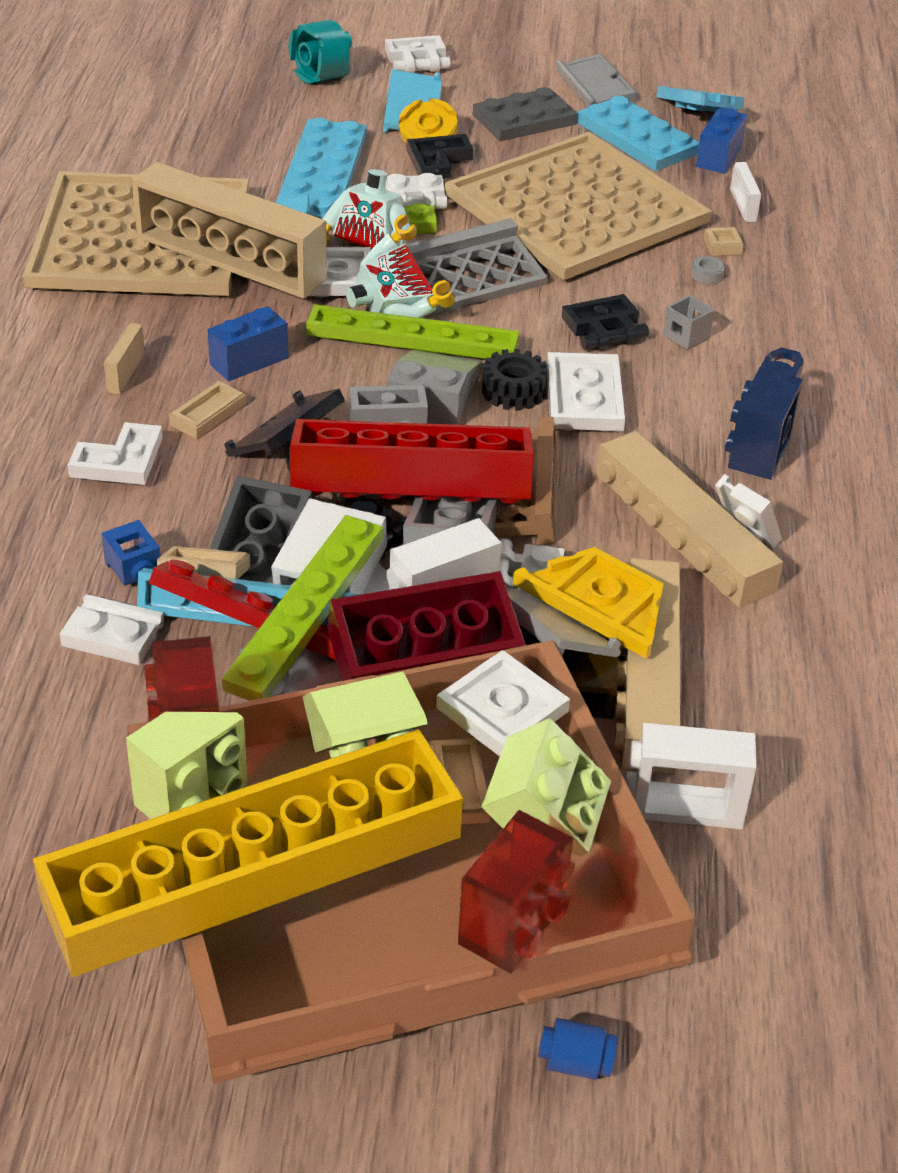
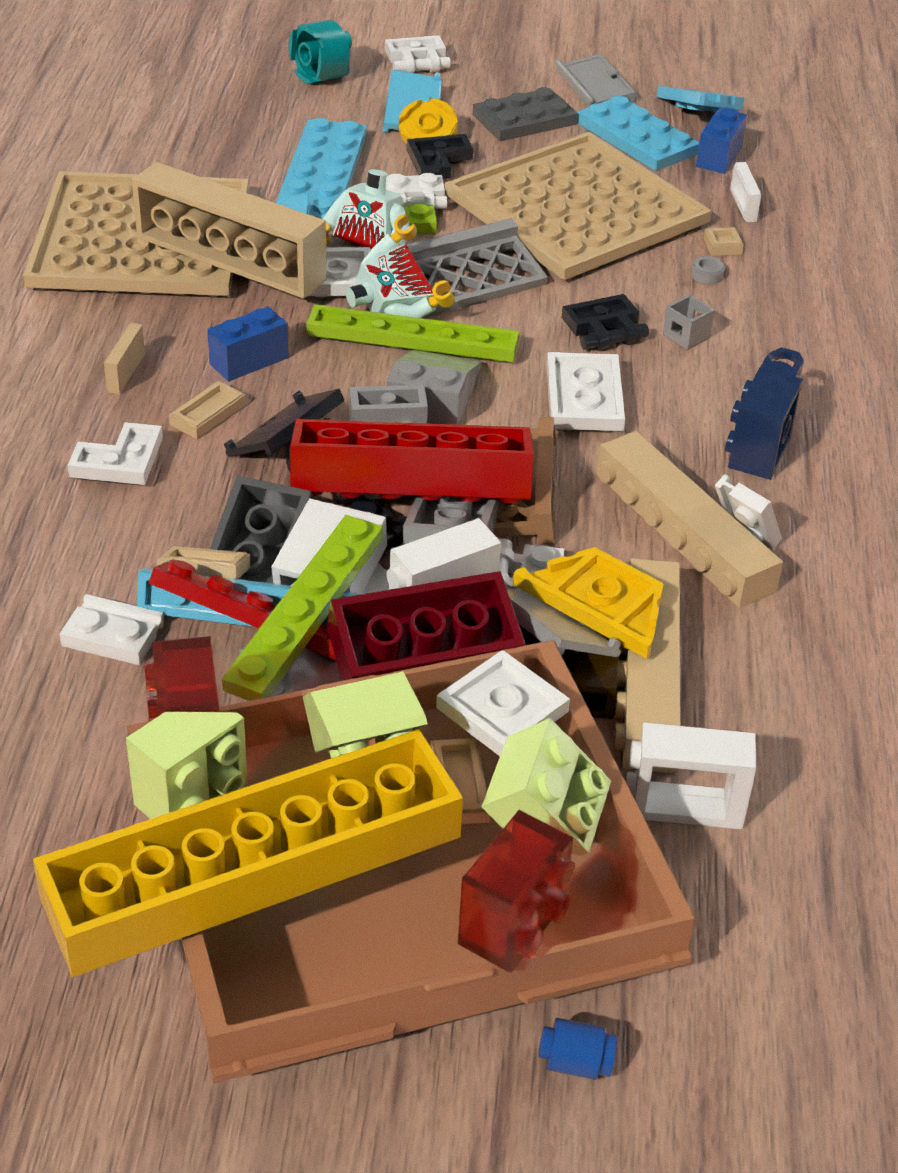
(129, 561): blue brick -> none
(514, 379): black tyre -> none

